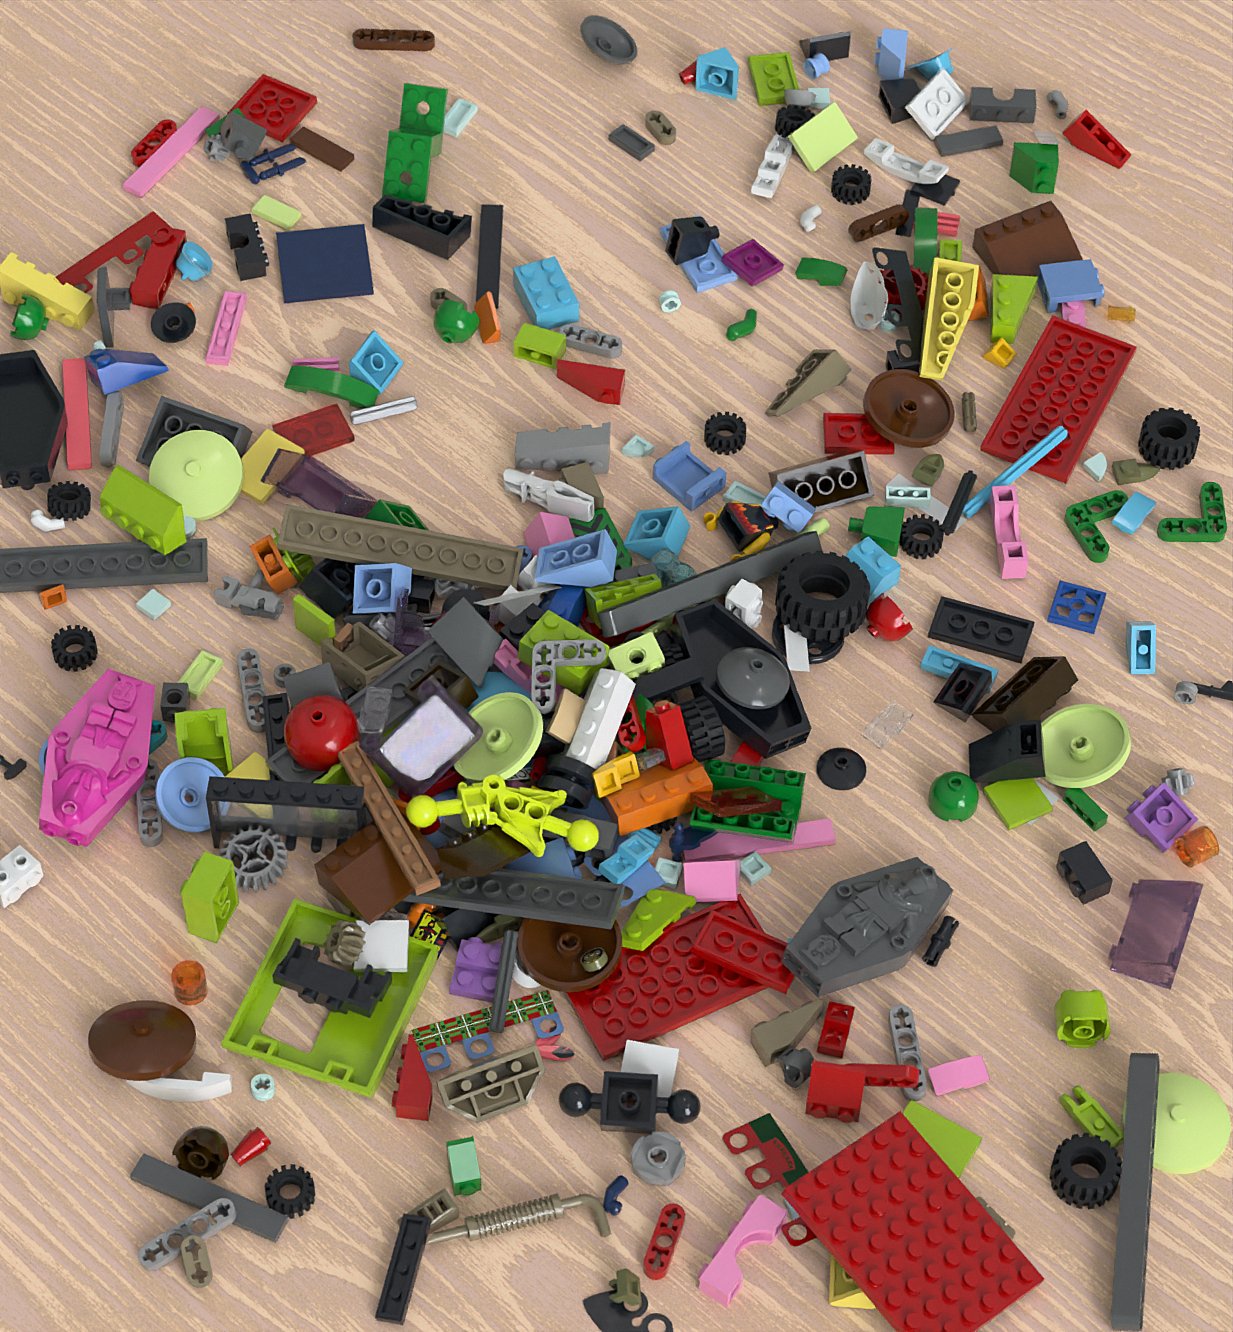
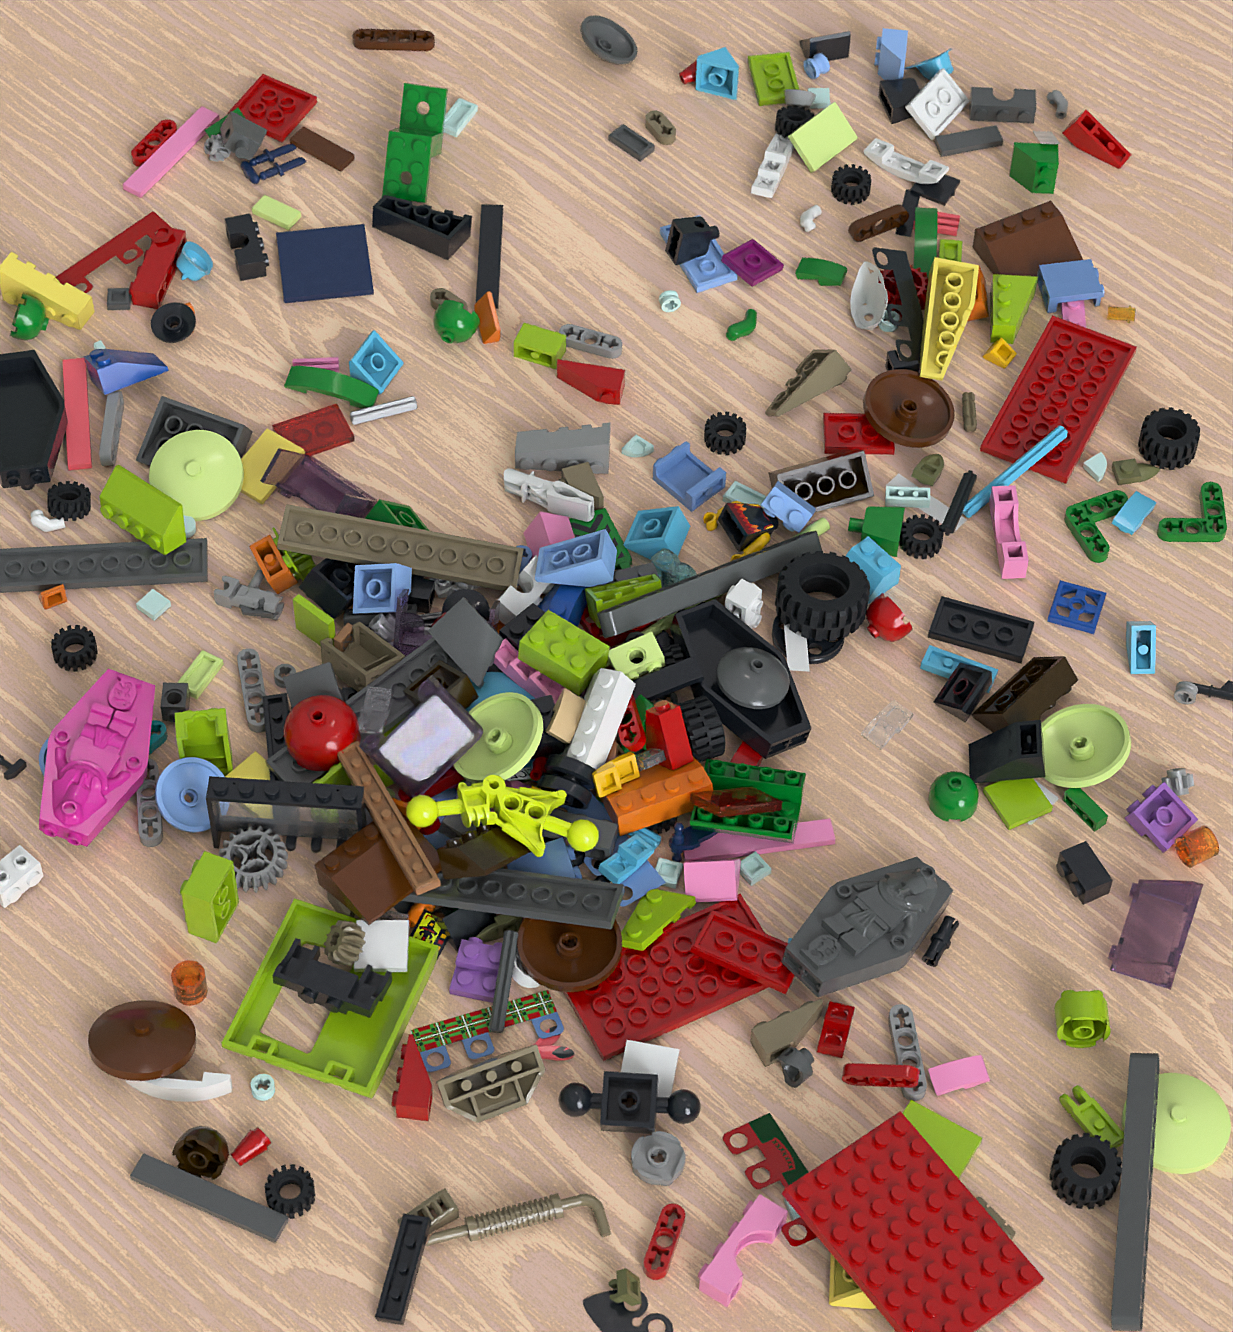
(105, 307): dark grey tile -> none
(184, 1230): light grey beam -> none
(189, 1262): dark tan beam -> none
(226, 328): bright pink tile -> none
(463, 1166): slope -> none
(517, 595): white sticker -> none
(546, 293): medium azure brick -> none
(556, 659): light grey beam -> none
(594, 959): olive tile -> none
(611, 1195): dark blue arm -> none
(835, 1091): red slope -> none
(841, 776): black dish -> none

